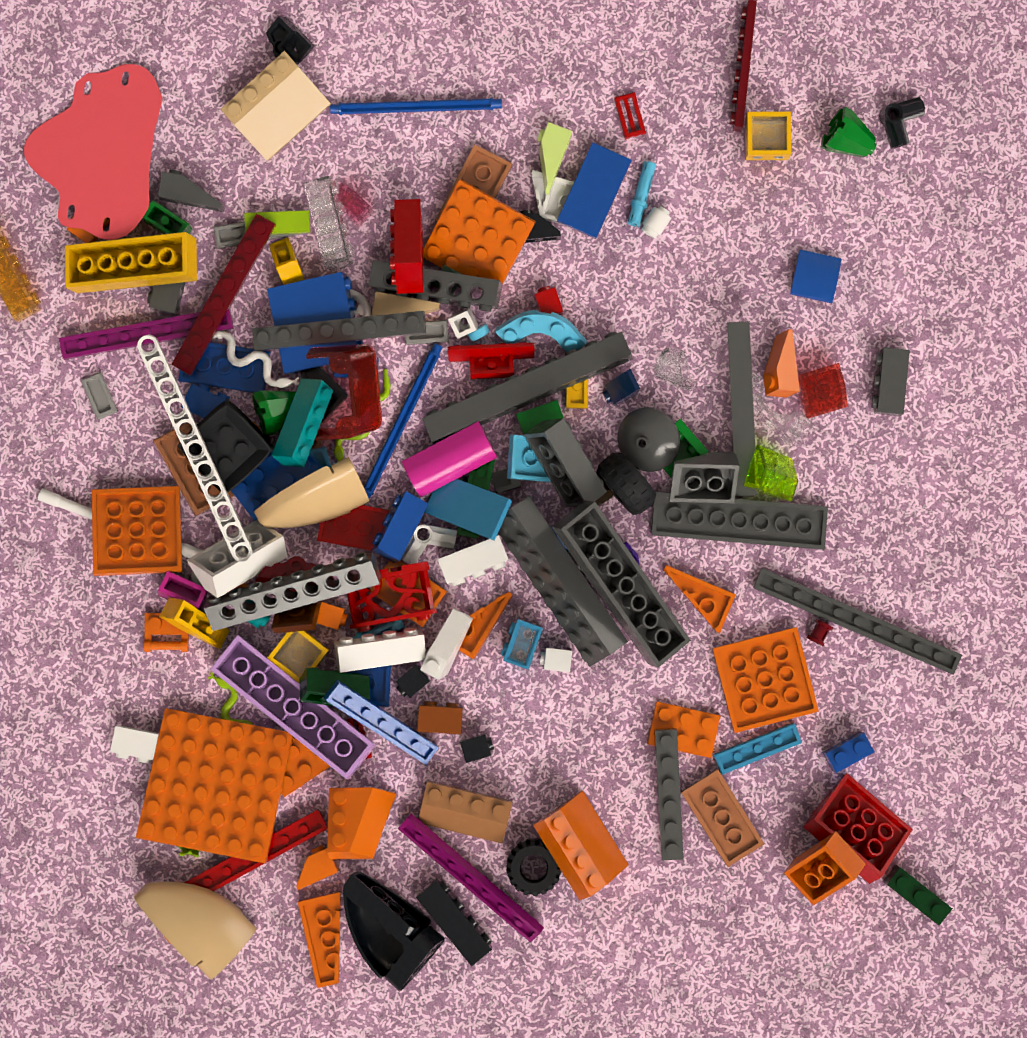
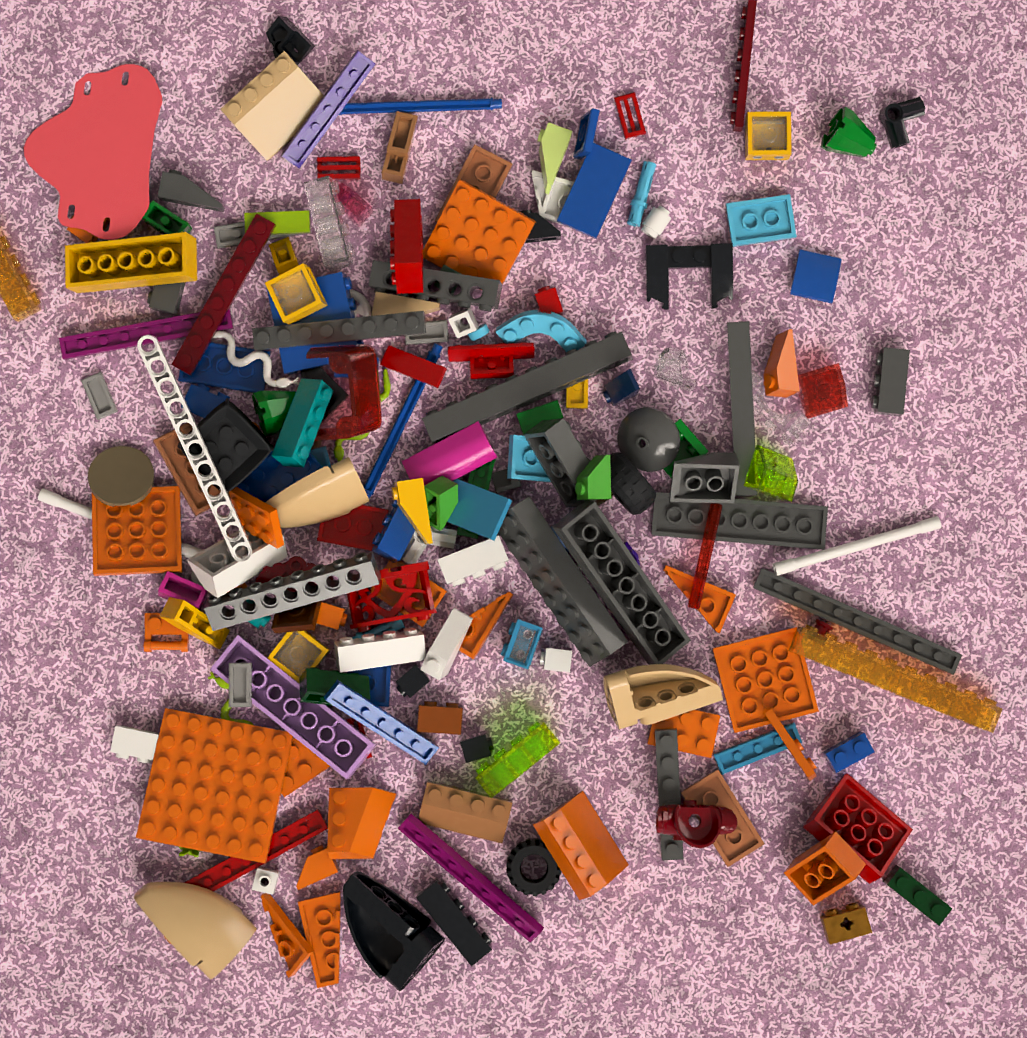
(121, 476): none -> dark tan tile
(240, 684): none -> light grey tile
(257, 517): none -> orange plate
(271, 875): none -> white plate
(286, 936): none -> orange wing
(296, 294): none -> piece
(328, 109): none -> plate
(357, 167): none -> red tile
(399, 147): none -> medium nougat slope
(412, 502): none -> yellow slope
(413, 366): none -> red tile
(441, 501): none -> bright green slope
(517, 759): none -> clear neon green brick
(586, 134): none -> blue tile
(595, 479): none -> bright green slope
(657, 693): none -> tan panel
(664, 257): none -> black wedge
(705, 555): none -> clear red axle
(714, 821): none -> dark red piece
(760, 220): none -> medium azure plate
(792, 564): none -> white piece
(794, 747): none -> orange wing
(858, 924): none -> pearl gold brick
(895, 679): none -> clear yellow brick

